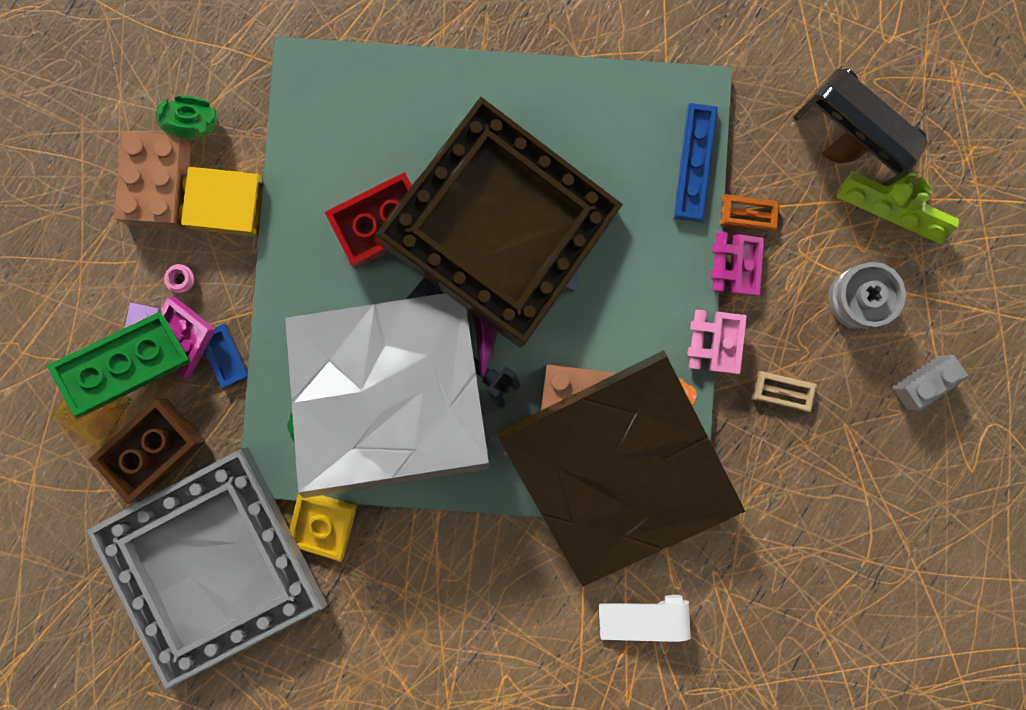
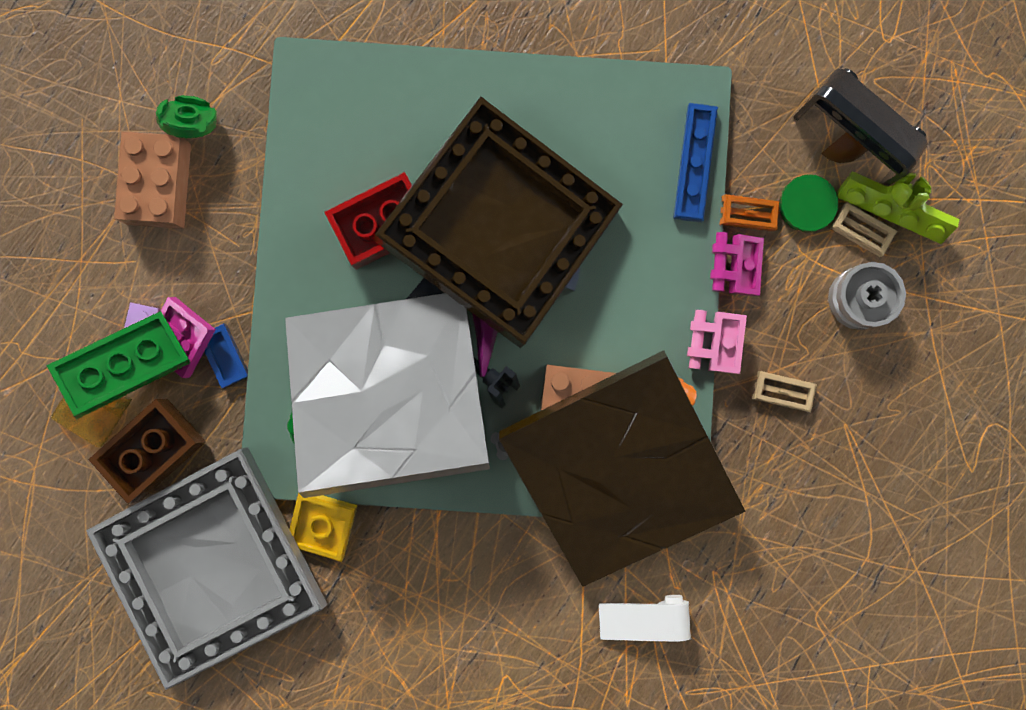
(172, 274): bright pink plate -> none
(221, 201): yellow brick -> none
(808, 203): none -> green tile
(856, 238): none -> tan tile
(930, 382): light grey brick -> none

